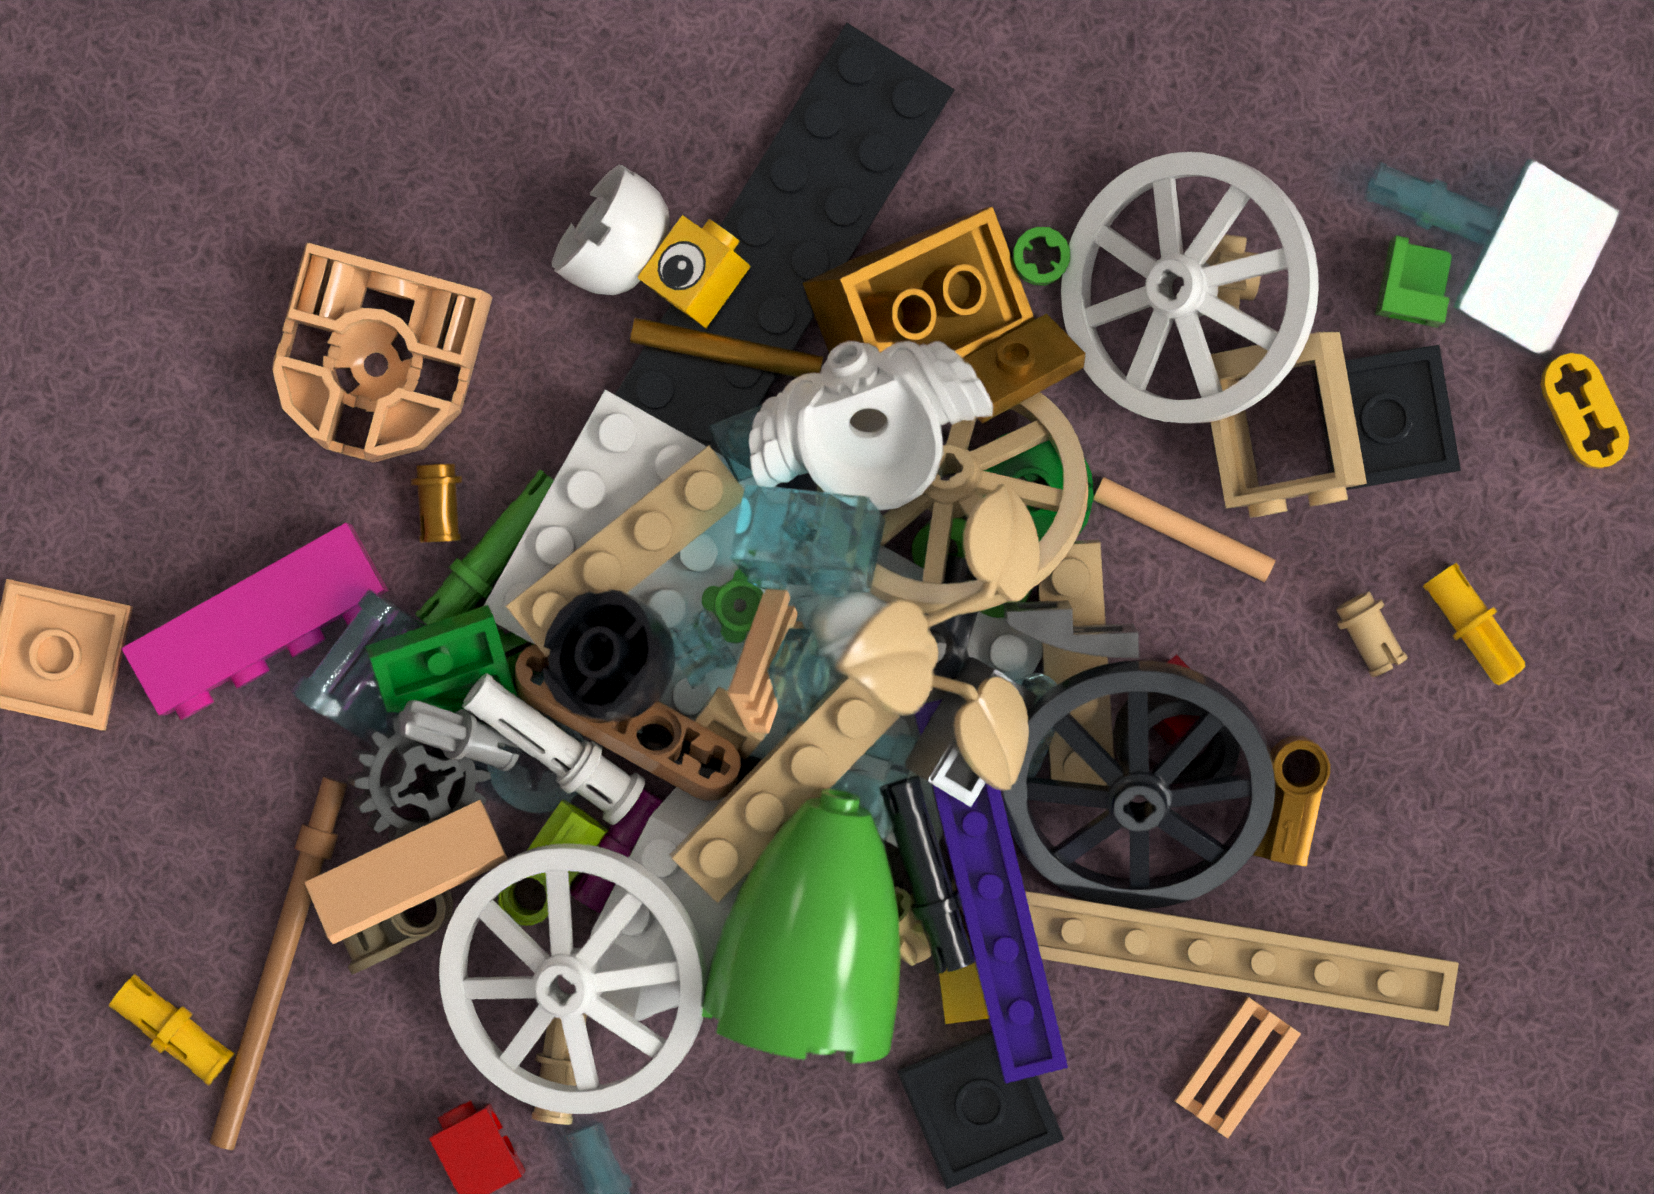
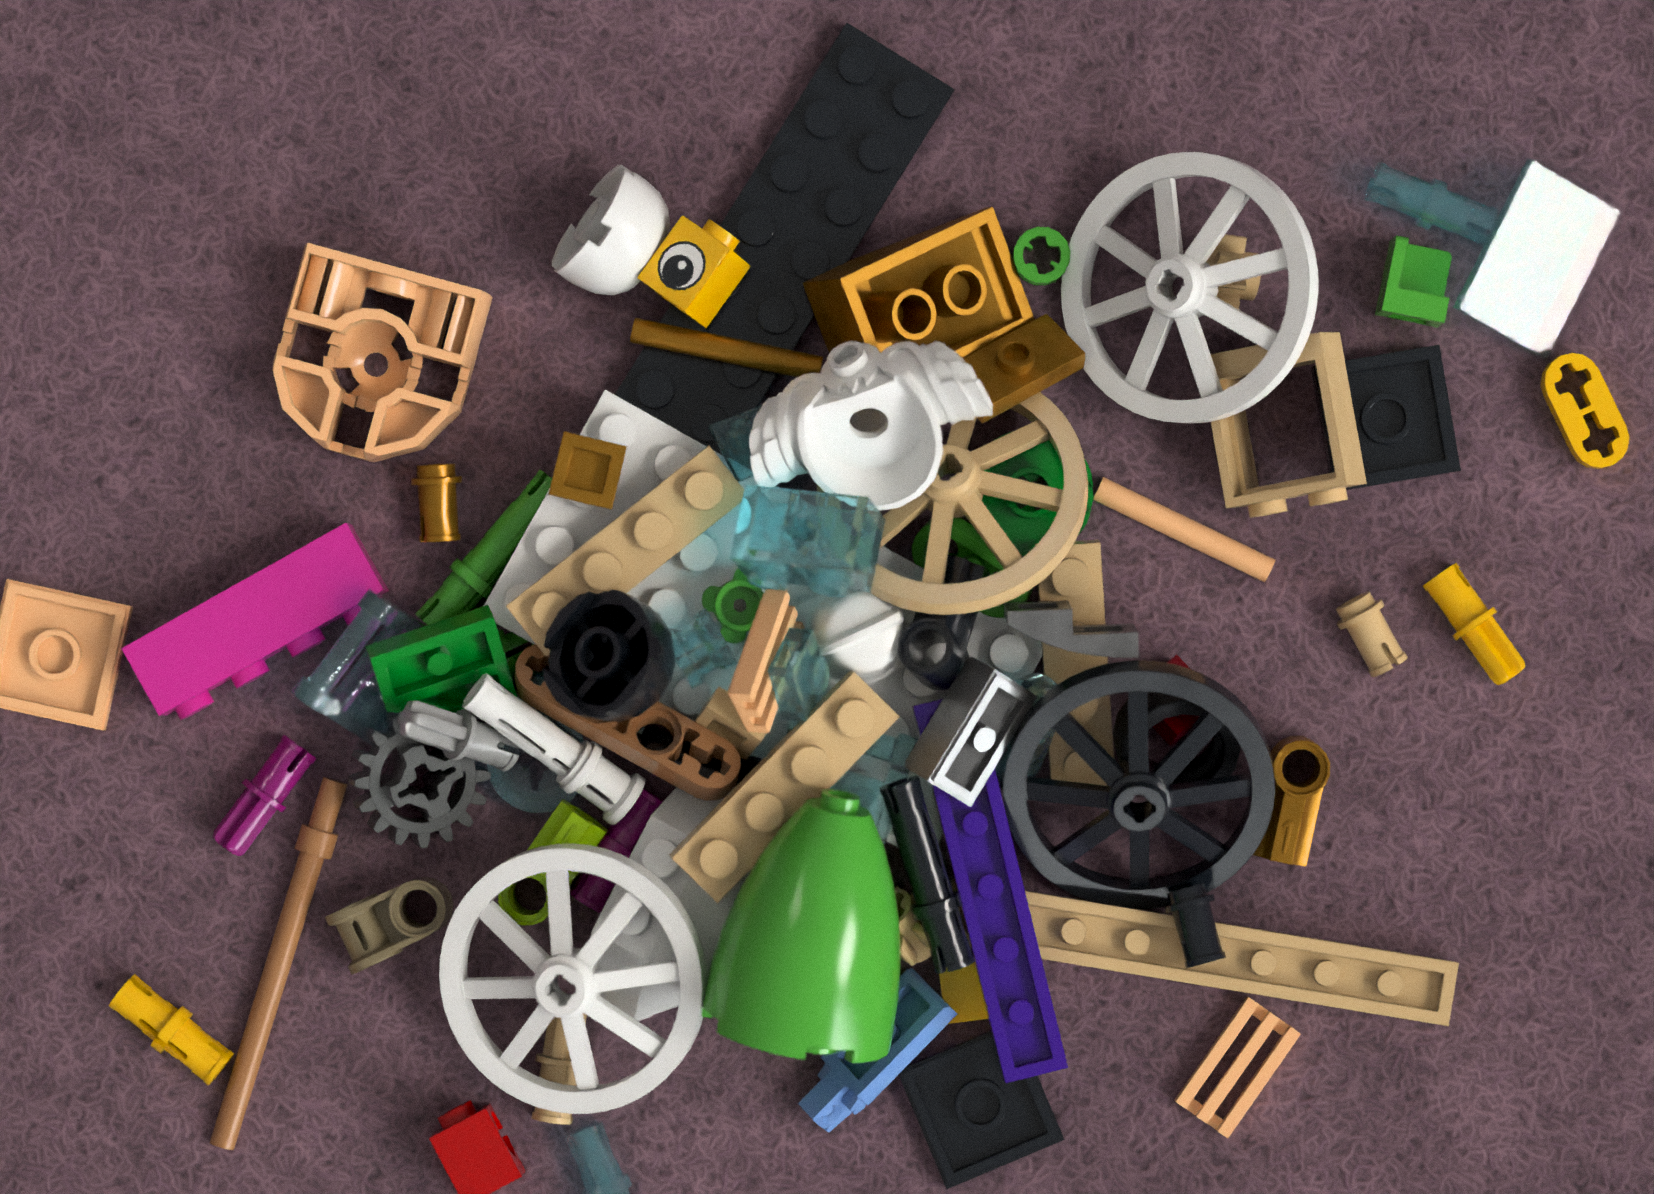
(263, 796): none -> magenta axle
(406, 872): light nougat tile -> none
(587, 470): none -> pearl gold plate
(852, 1086): none -> medium blue hinge
(896, 652): tan plant -> none
(1195, 925): none -> black pin

